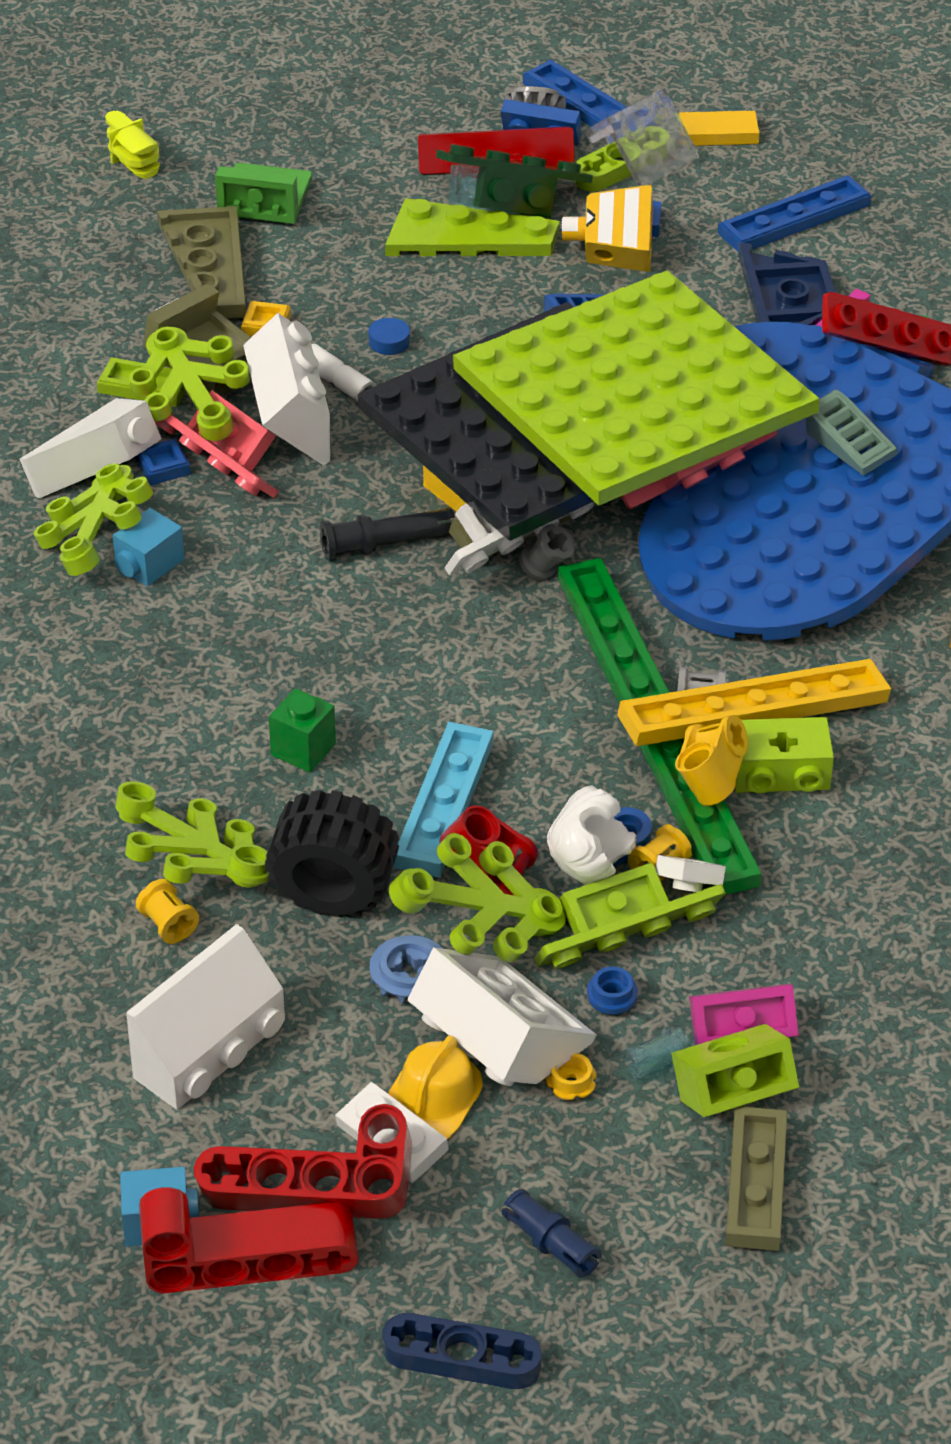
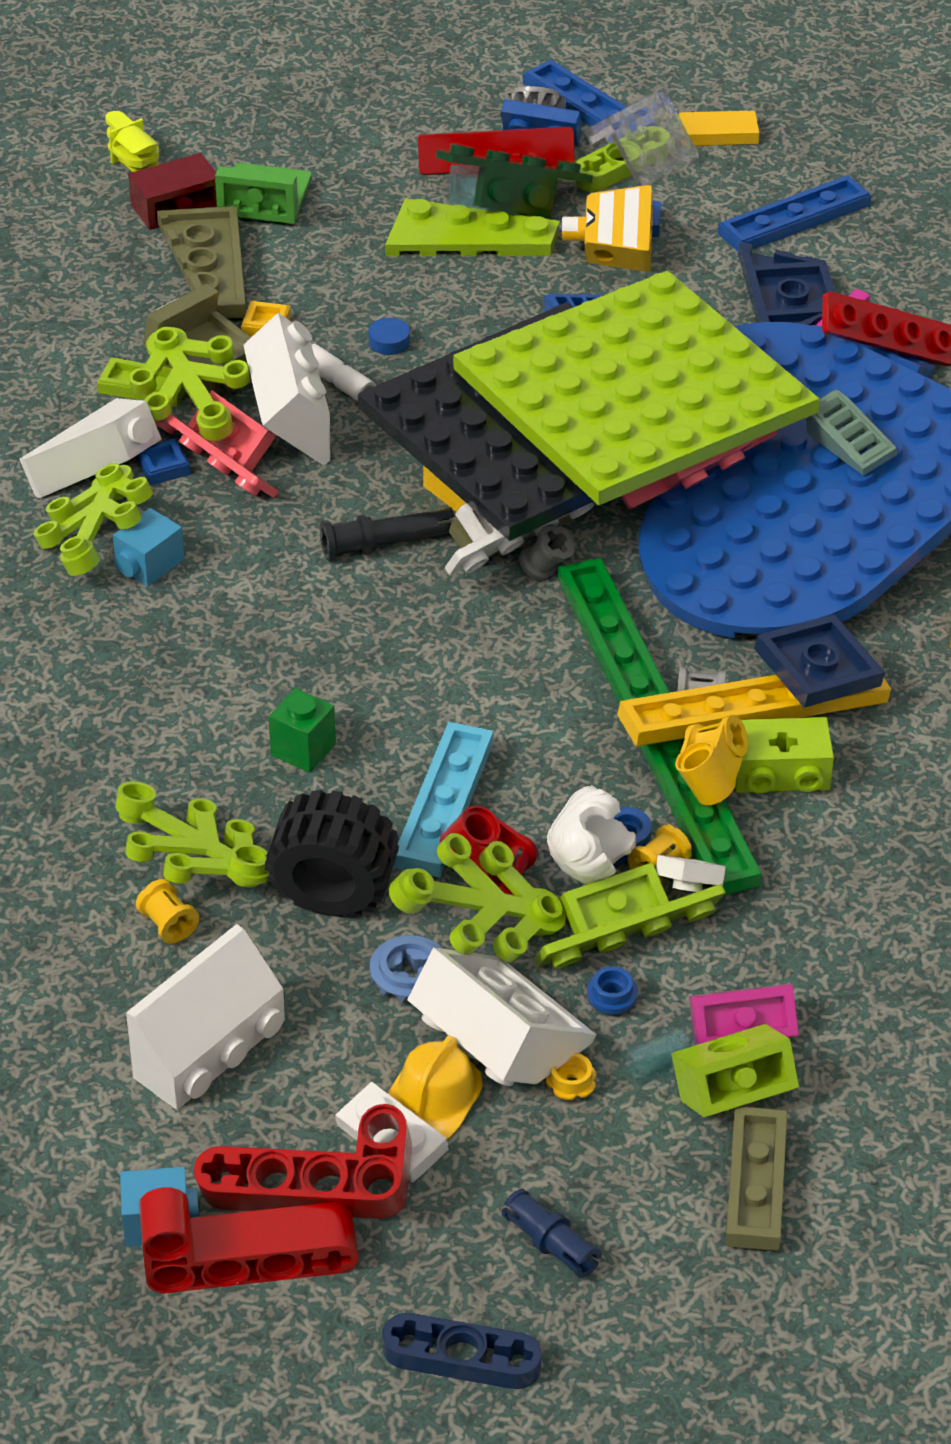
(172, 186): none -> dark red brick
(819, 660): none -> dark blue plate

